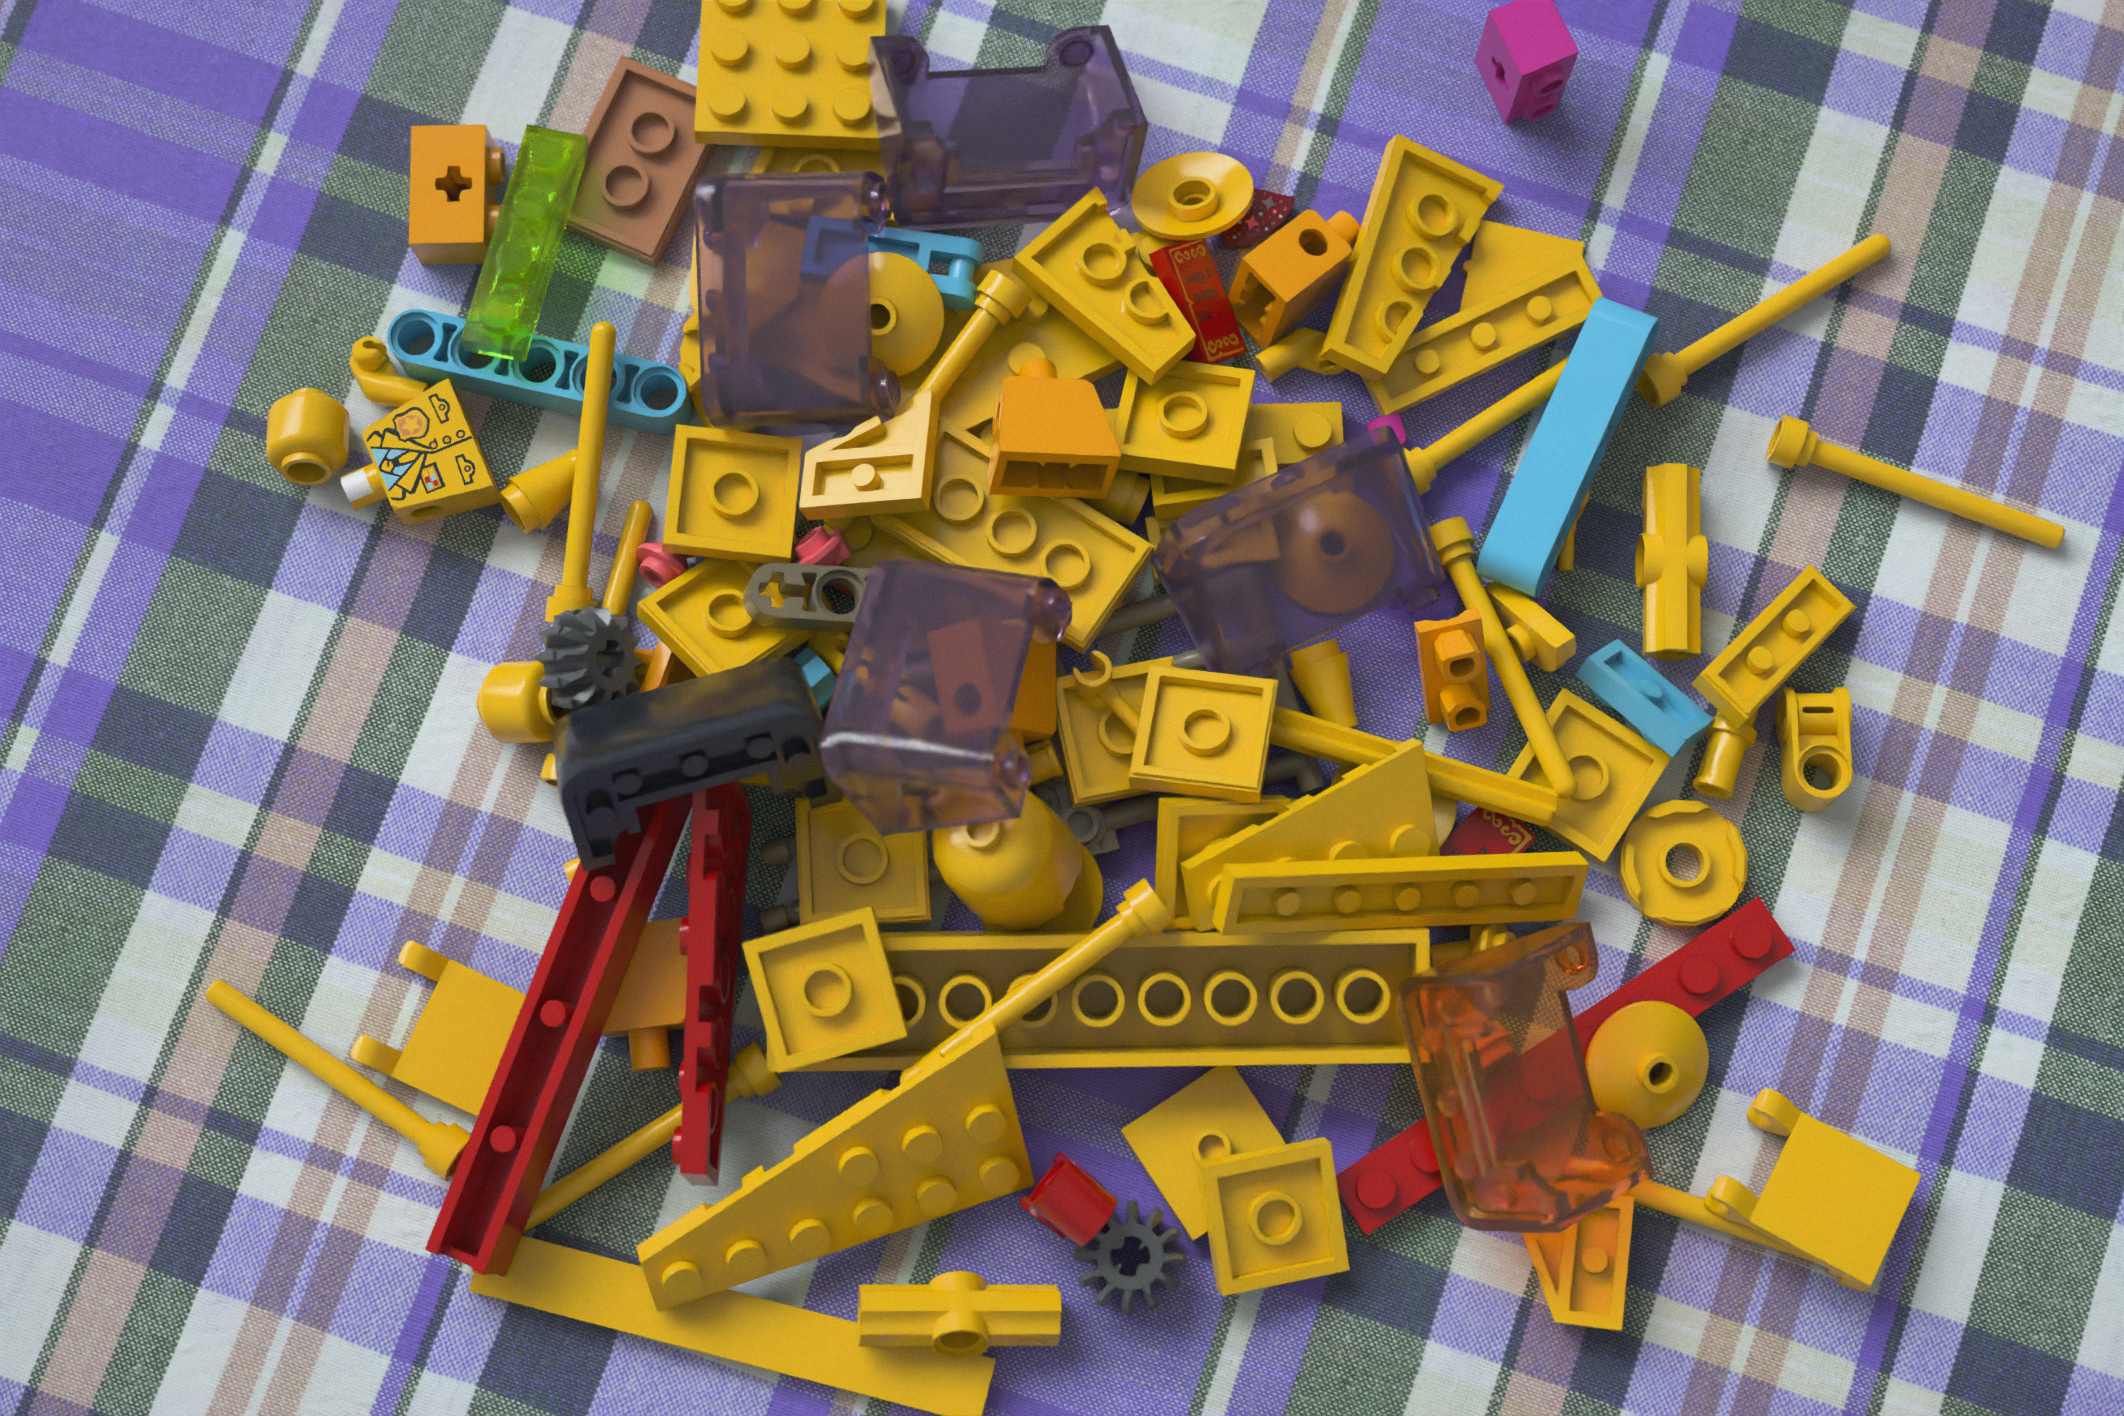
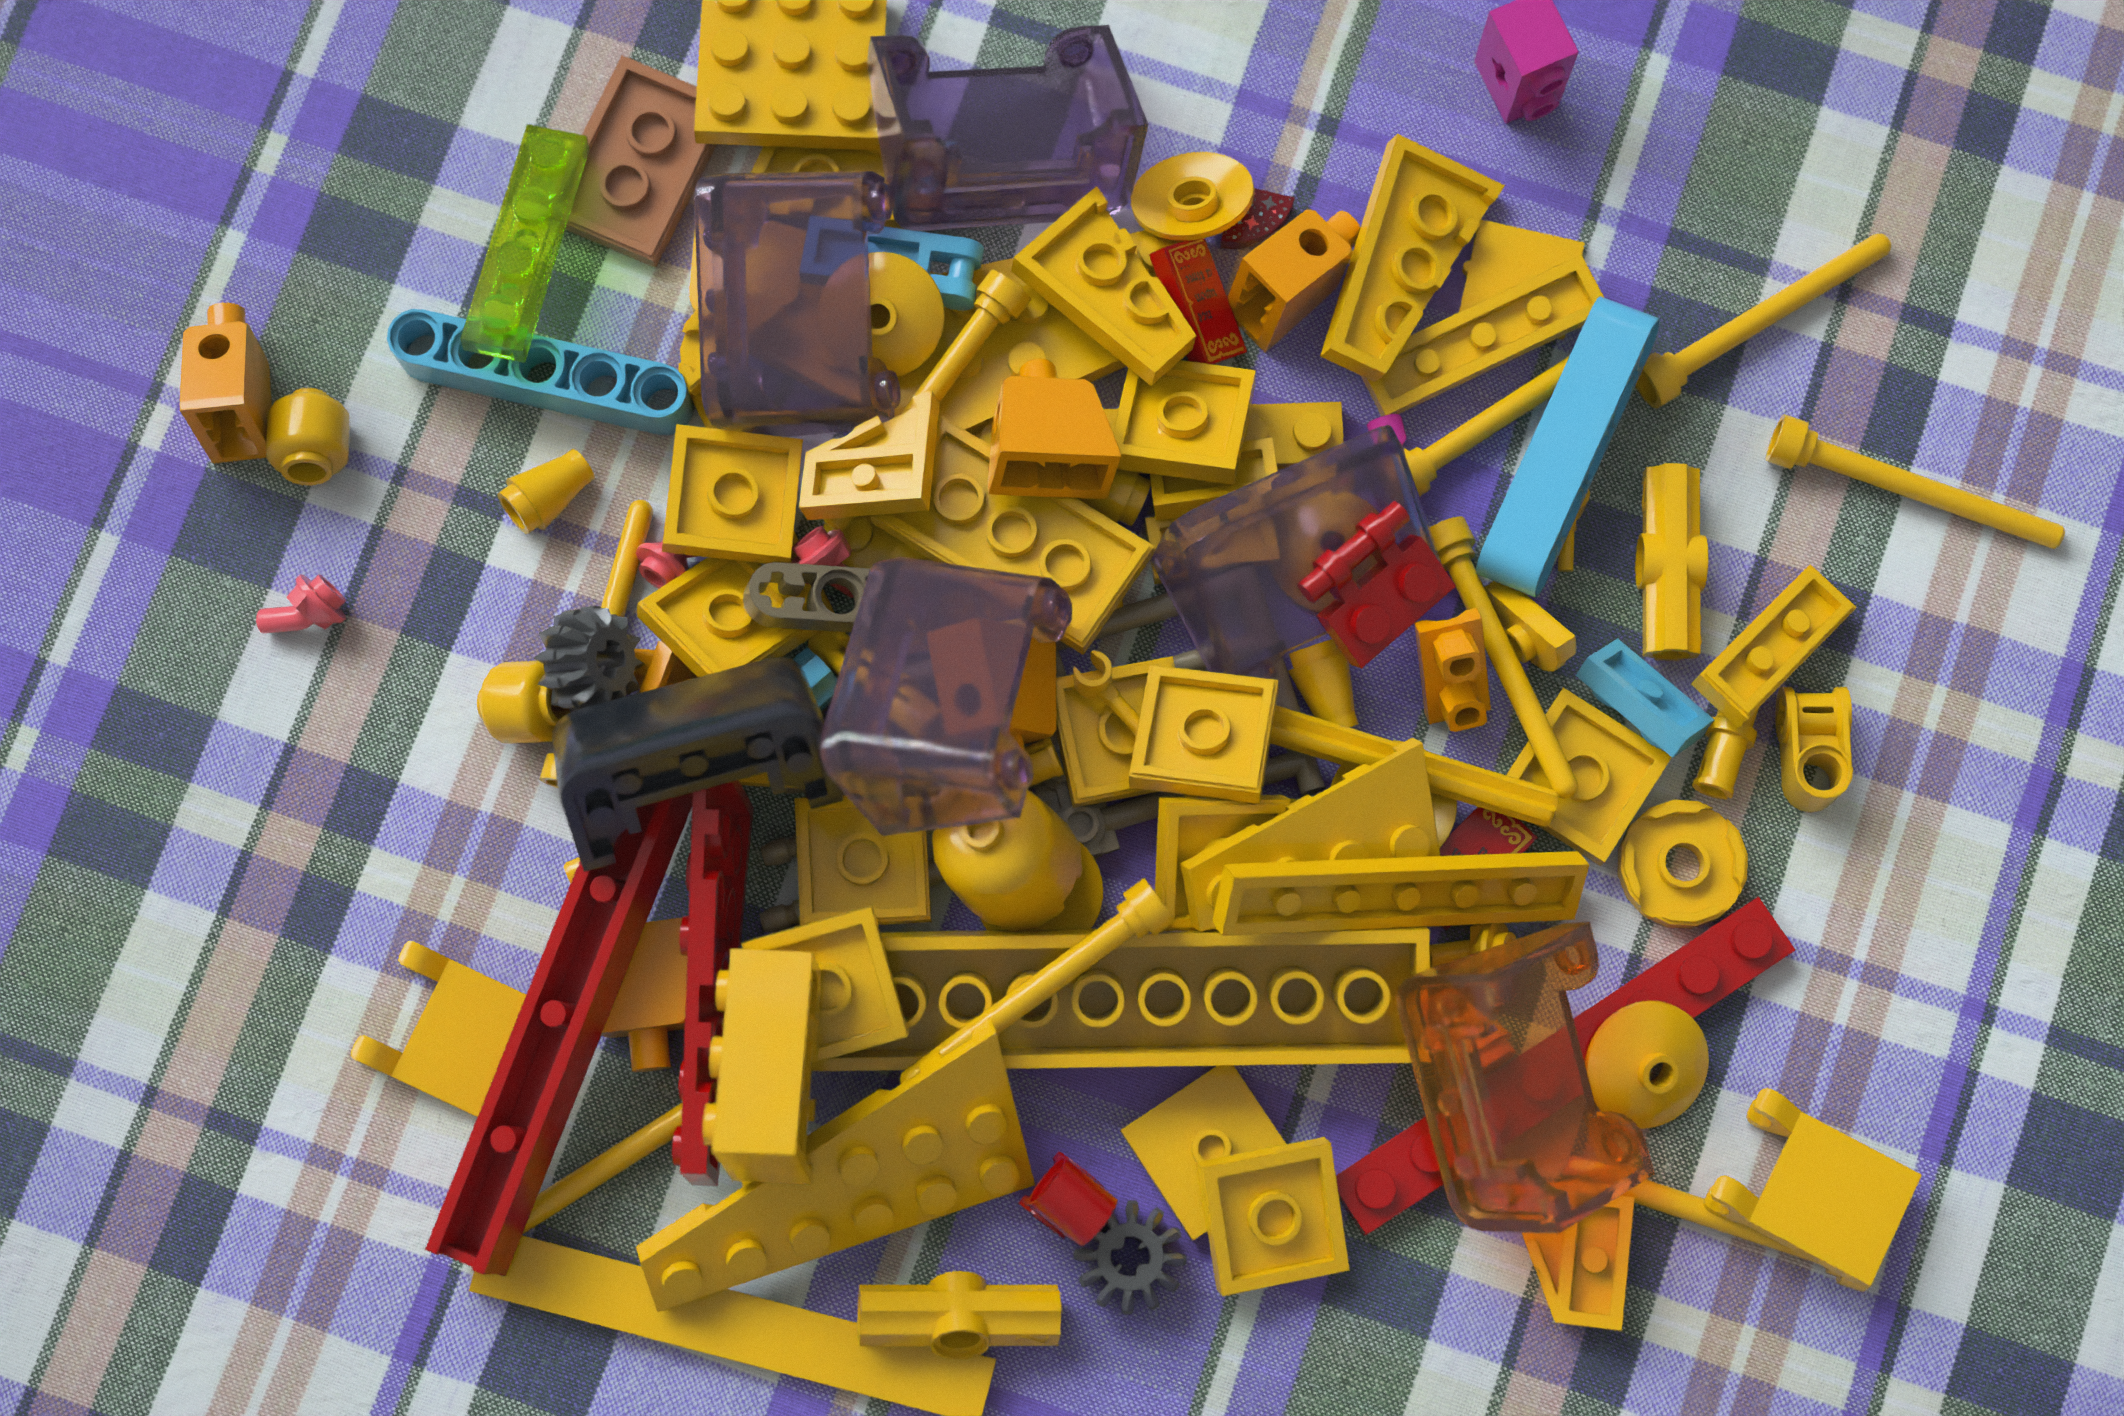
(225, 386): none -> light orange torso
(312, 603): none -> coral plate
(378, 376): yellow arm -> none
(424, 461): yellow torso -> none
(438, 1143): yellow piece -> none
(440, 165): light orange brick -> none
(574, 592): yellow piece -> none
(764, 1066): none -> yellow wedge
(1299, 350): yellow arm -> none
(1387, 597): none -> red plate

